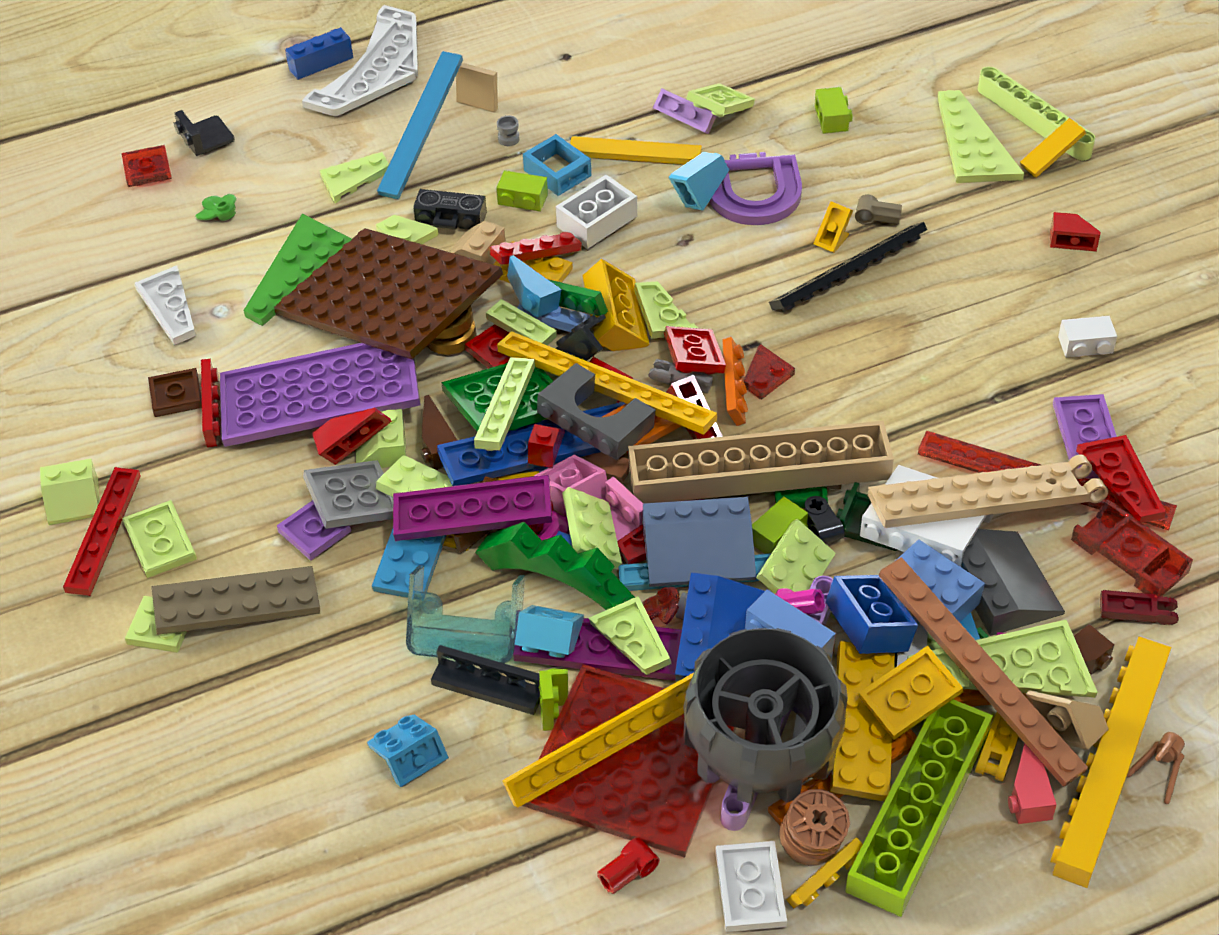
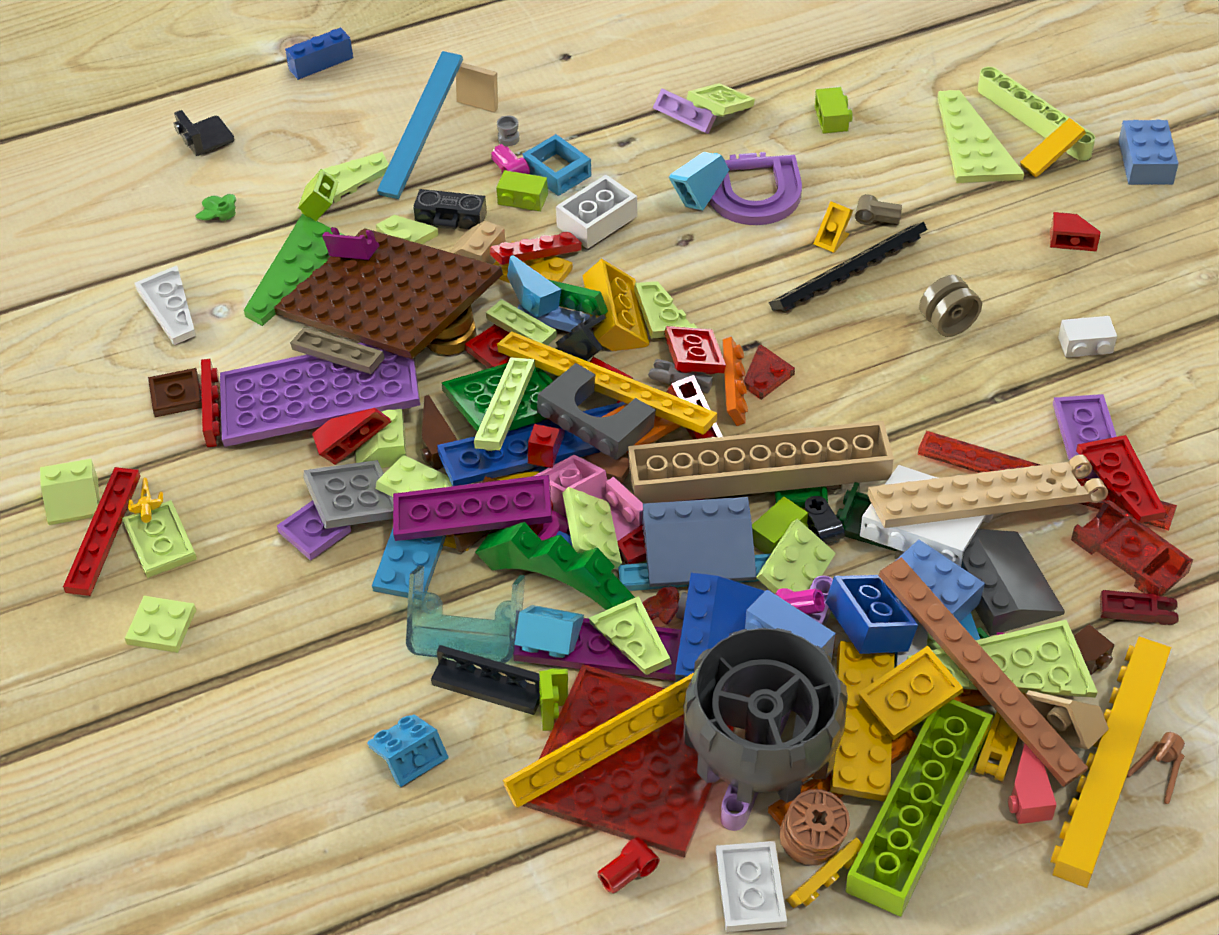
(145, 504): none -> yellow piece
(146, 166): clear red plate -> none
(235, 600): dark tan plate -> none
(318, 195): none -> lime brick
(337, 350): none -> dark tan plate
(350, 246): none -> magenta hinge
(384, 67): white wing -> none
(508, 161): none -> dark pink piece
(636, 150): yellow tile -> none
(950, 305): none -> dark tan wheel
(1148, 152): none -> medium blue brick

